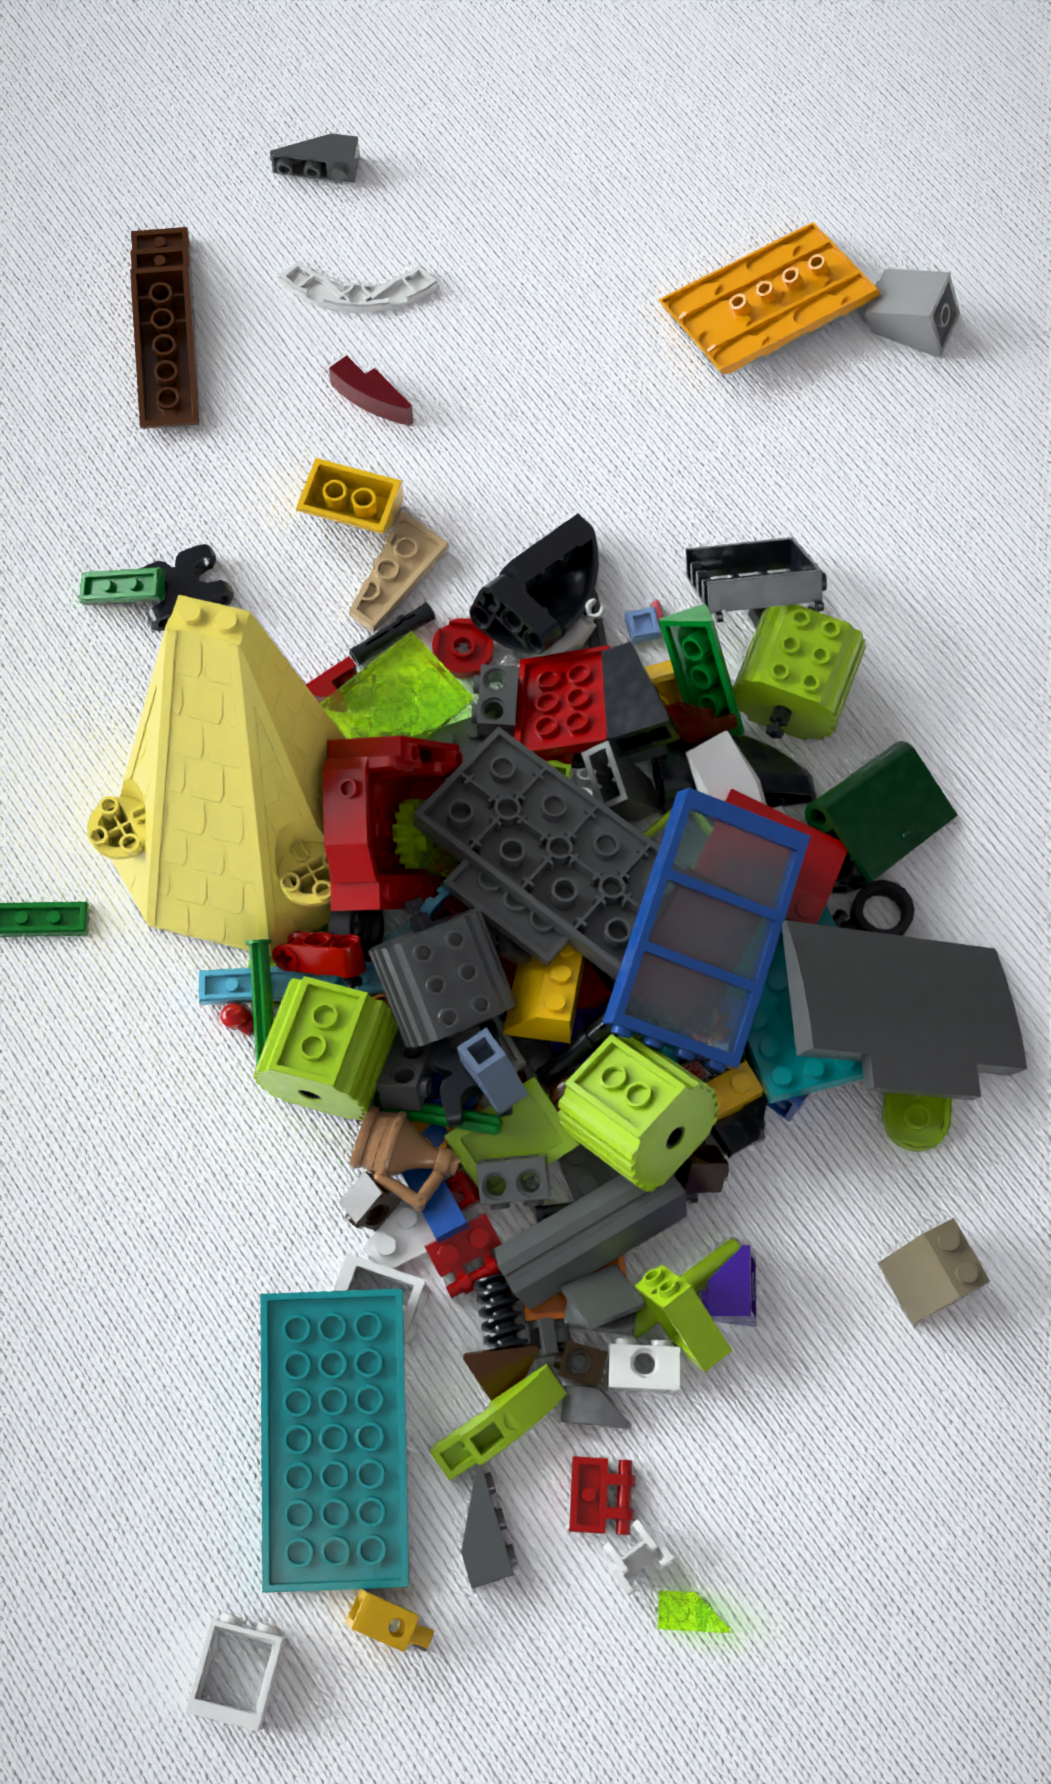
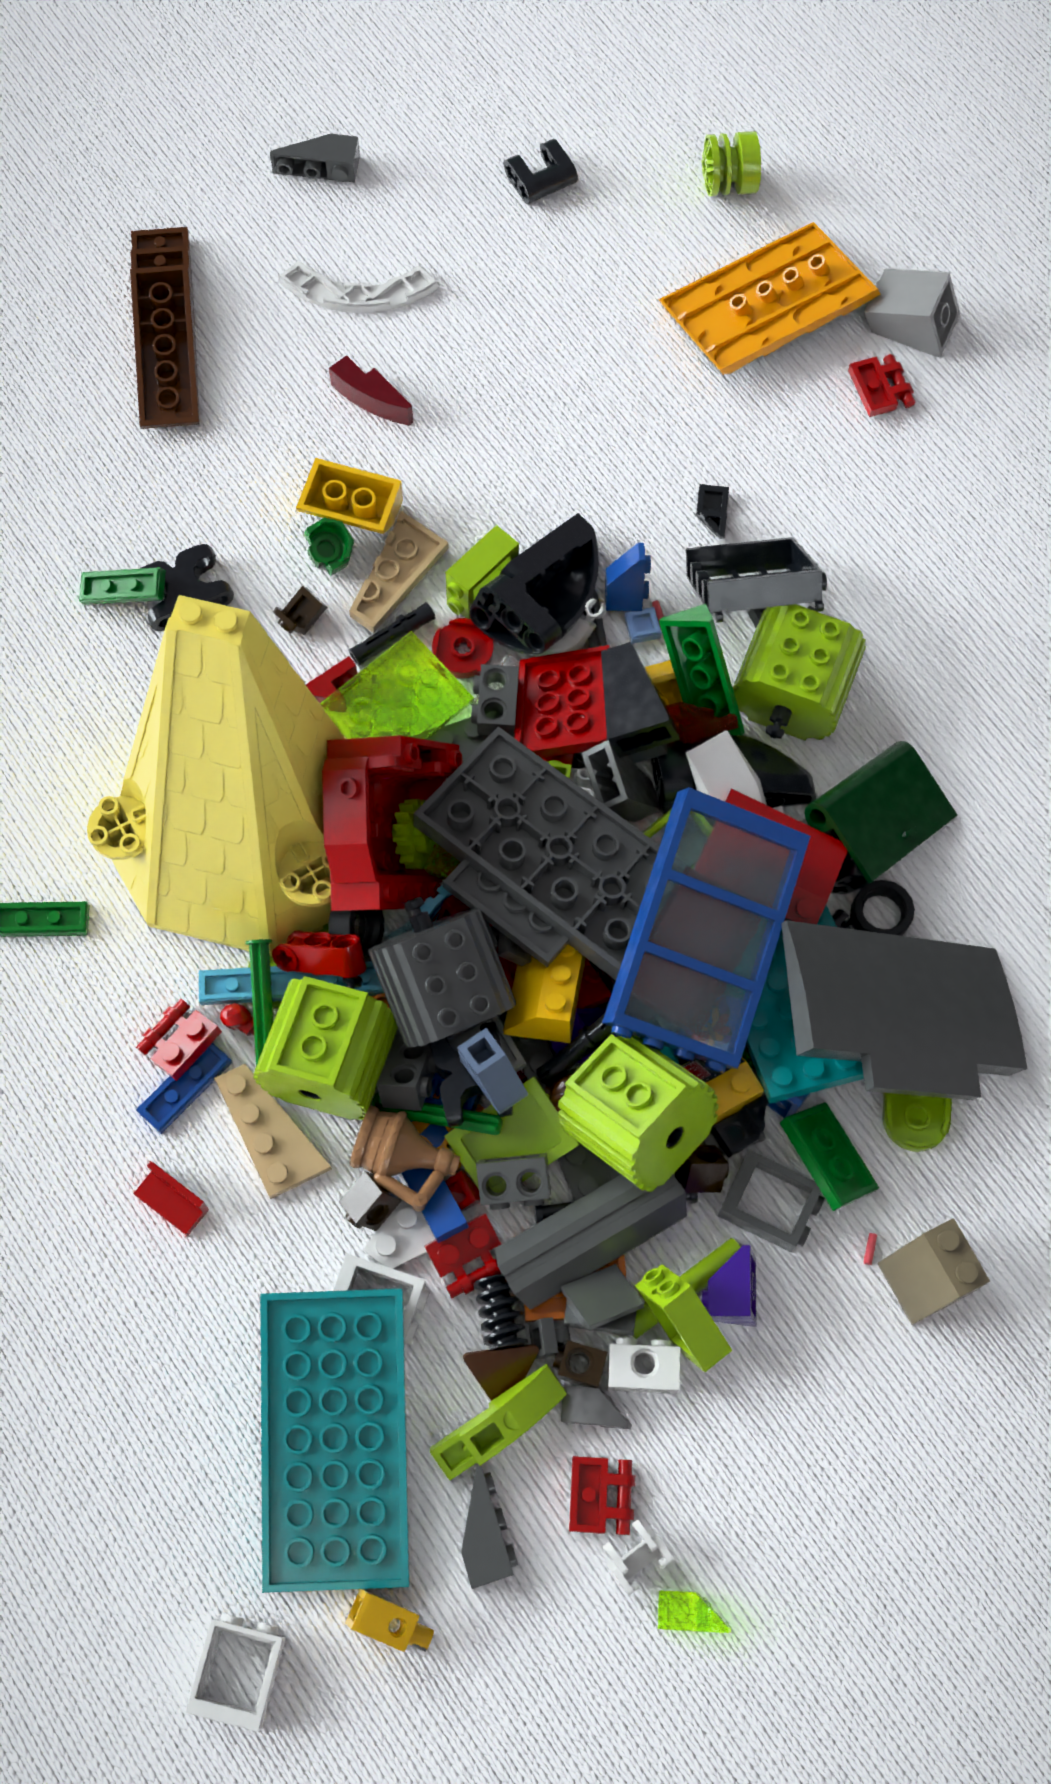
(171, 1199): none -> red panel
(176, 1096): none -> blue tile
(184, 1045): none -> plate
(272, 1138): none -> tan wing
(300, 612): none -> dark brown bracket
(329, 545): none -> green hair
(478, 568): none -> lime window
(556, 176): none -> black connector
(625, 580): none -> blue slope
(713, 508): none -> black slope
(733, 163): none -> lime wheel
(758, 1227): none -> dark grey window
(829, 1155): none -> green tile
(870, 1248): none -> coral piece
(874, 388): none -> red plate

